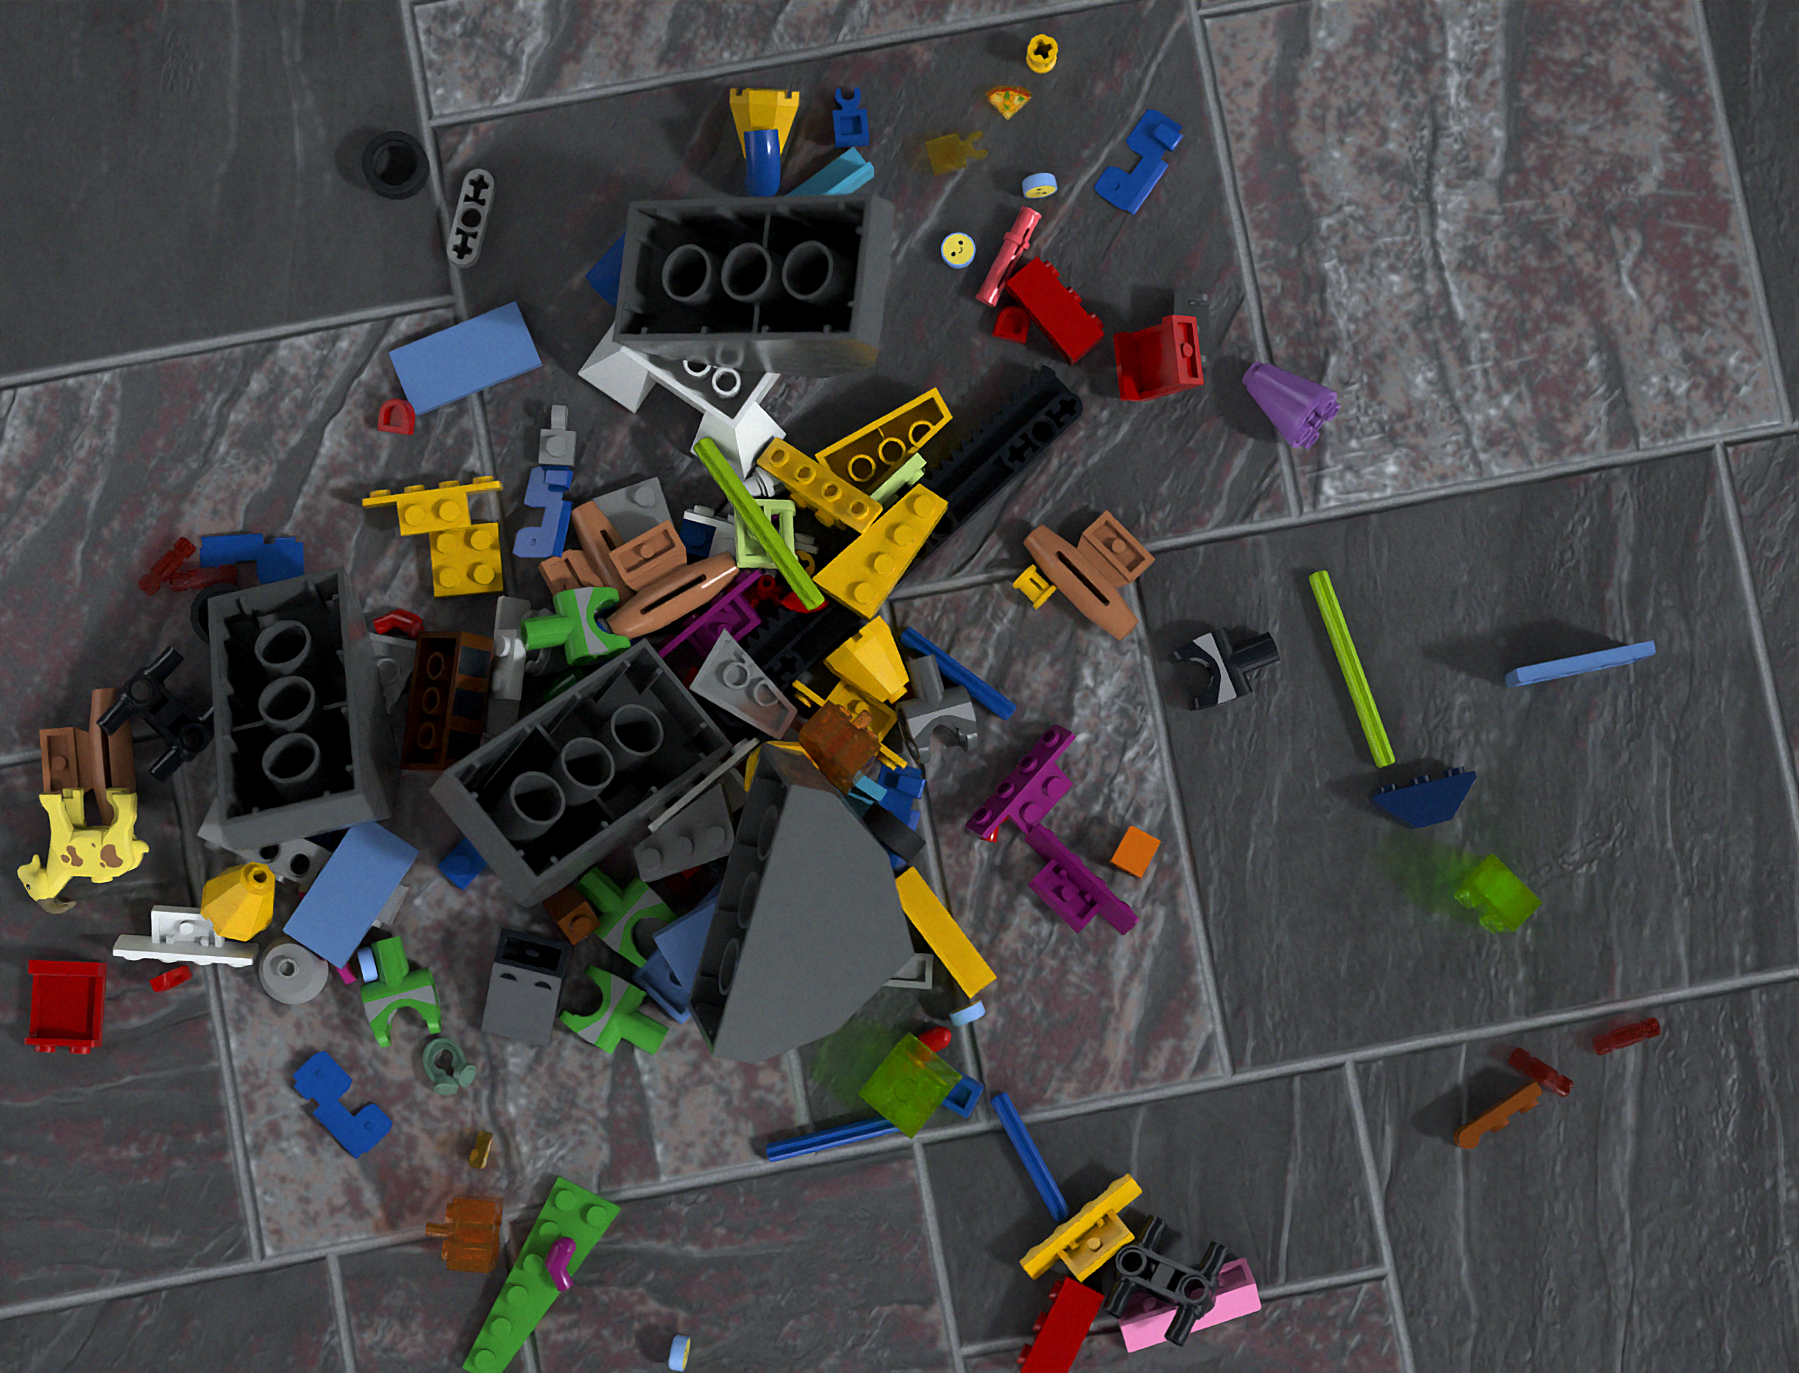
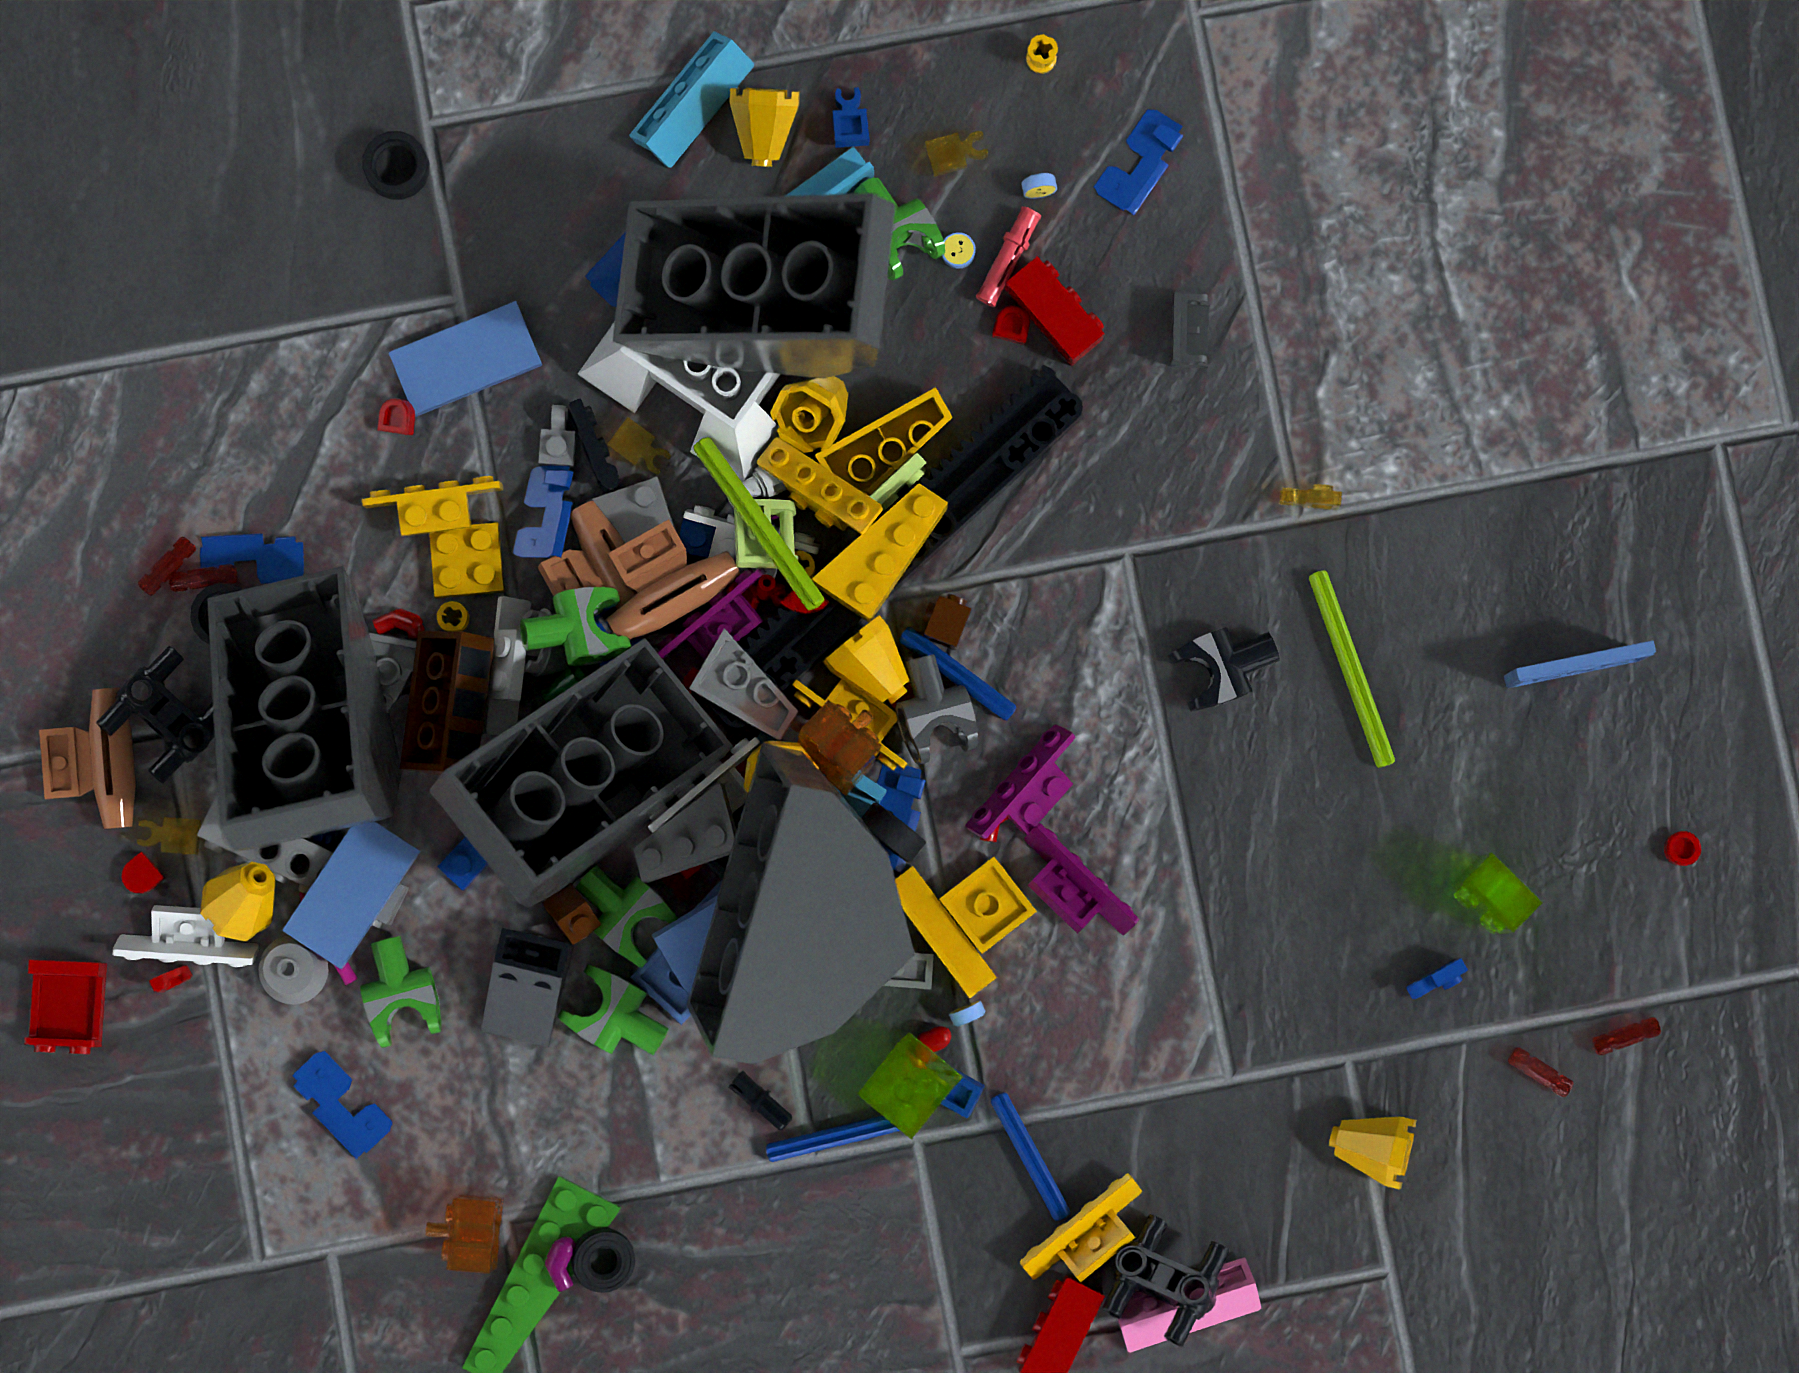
(82, 850): light yellow animal -> none
(141, 874): none -> red tile
(176, 835): none -> clear yellow plate
(367, 964): light blue tile -> none
(457, 607): none -> yellow bush
(463, 1071): sand green piece -> none
(480, 1154): clear yellow tile -> none
(486, 196): light grey beam -> none
(594, 448): none -> black hinge
(617, 1275): none -> black tyre
(634, 443): none -> clear yellow plate
(679, 1353): light blue tile -> none
(692, 99): none -> medium azure panel
(760, 1100): none -> black axle
(762, 163): blue cylinder -> none
(811, 413): none -> yellow cone
(911, 227): none -> bright green connector
(946, 620): none -> reddish brown brick
(987, 905): none -> yellow plate
(1008, 98): clear yellow tile -> none
(1034, 586): yellow bush -> none
(1091, 572): nougat plate -> none
(1135, 852): orange panel -> none
(1158, 359): red panel -> none
(1291, 402): medium lavender cone -> none
(1319, 497): none -> clear yellow plate
(1375, 1146): none -> yellow cone
(1425, 800): dark blue slope -> none
(1446, 975): none -> blue plate
(1496, 1115): dark orange plate -> none
(1682, 848): none -> red tile

